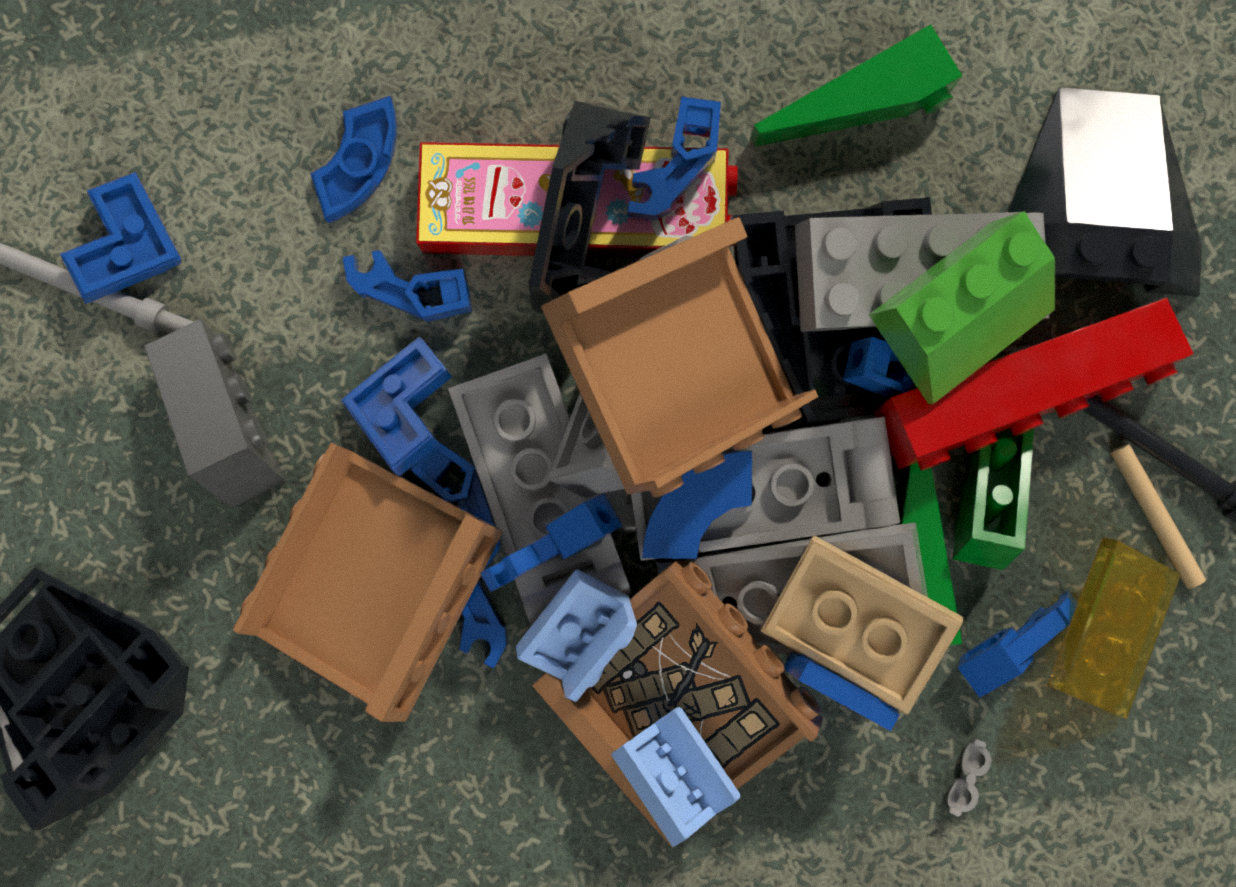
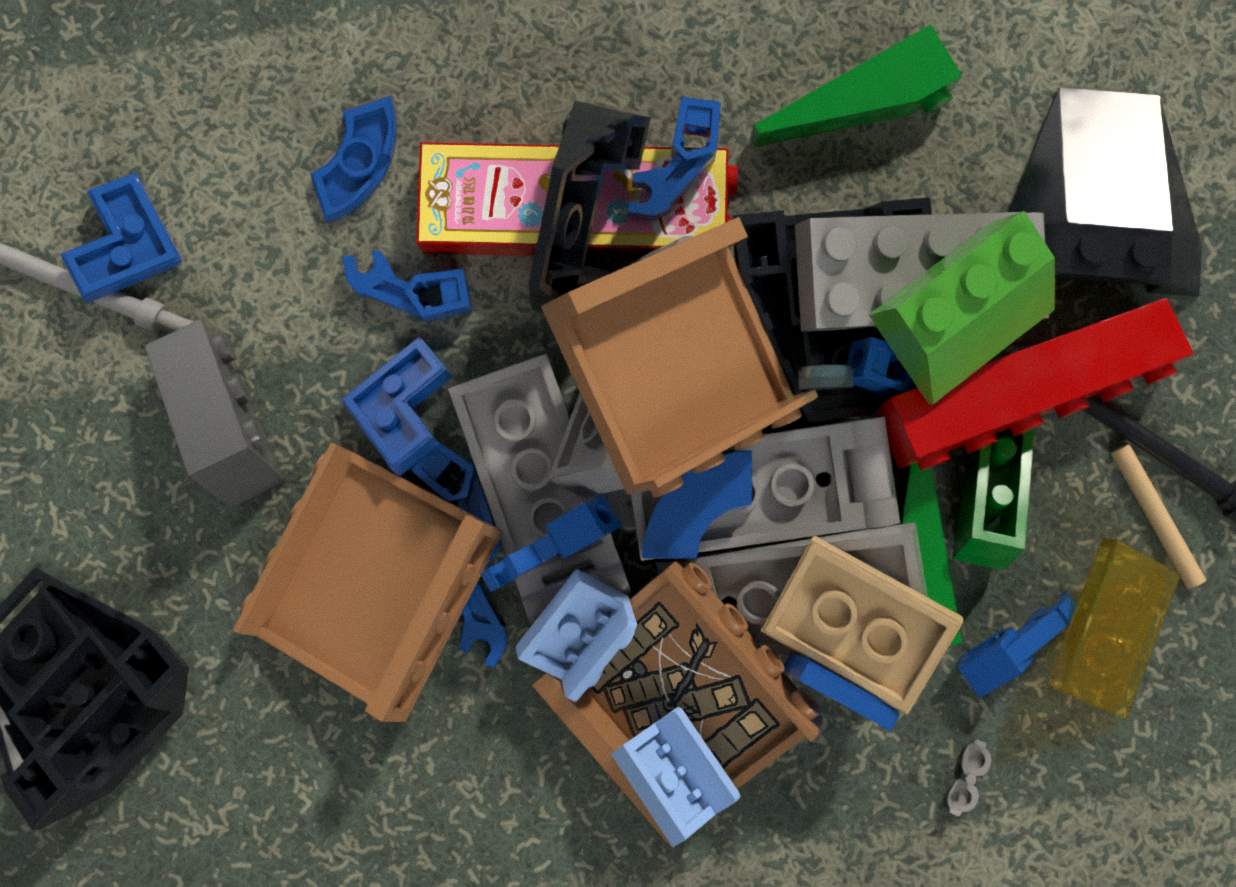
(826, 377): none -> clear light blue tile

